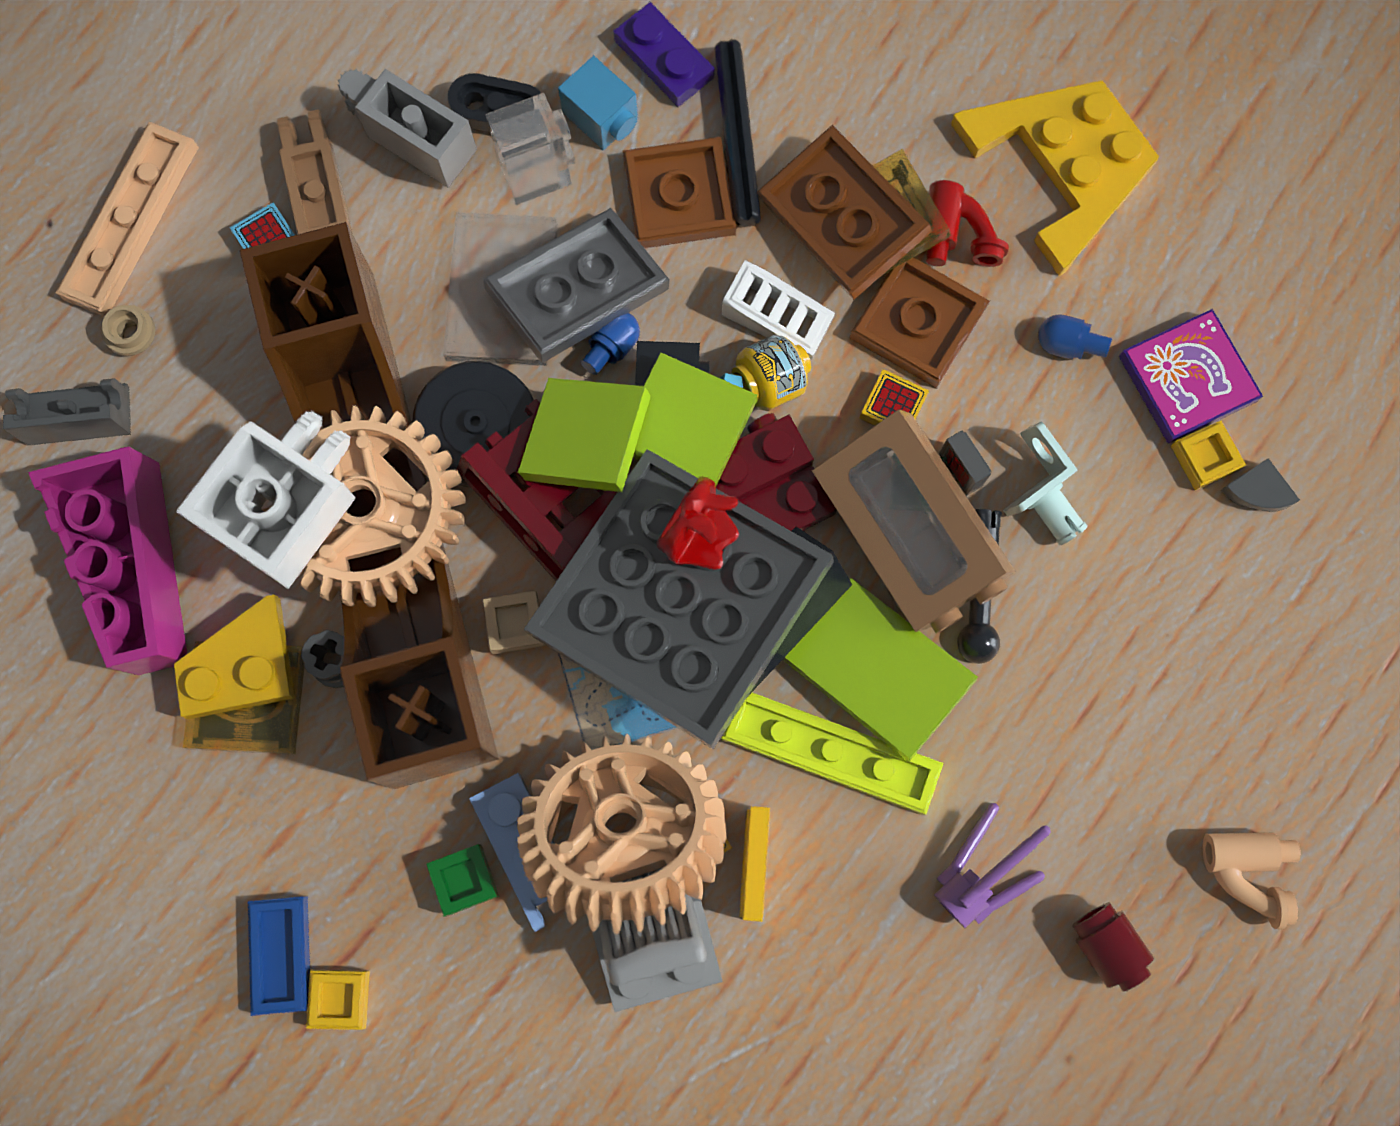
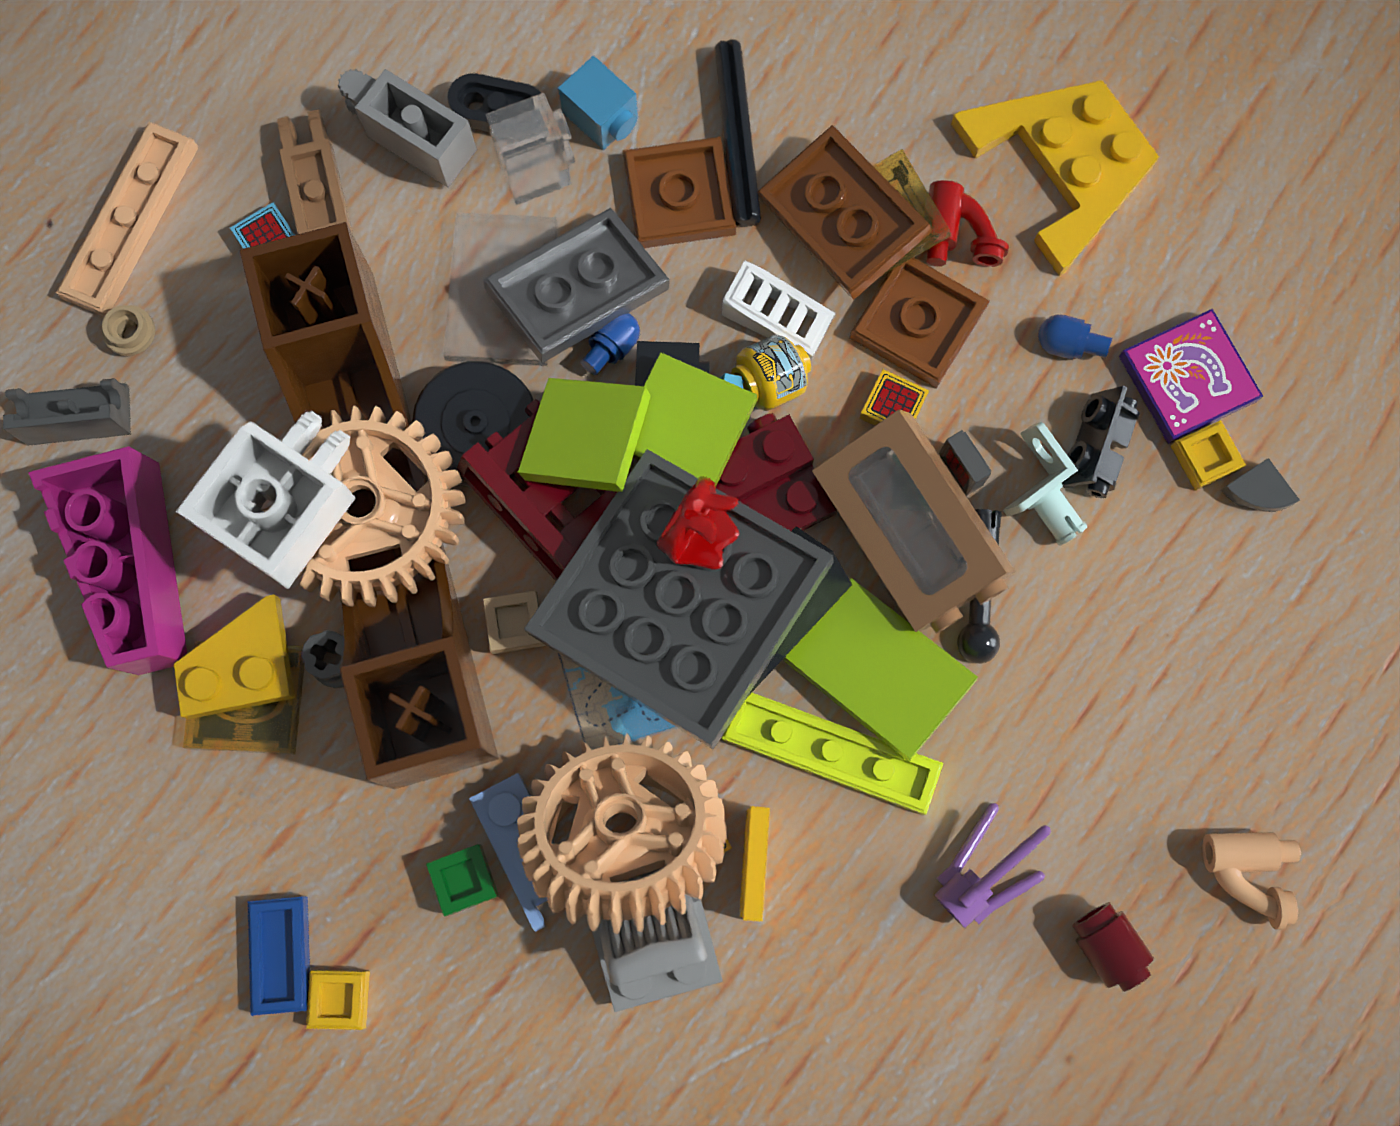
(664, 54): dark purple plate -> none
(1106, 420): none -> black hinge

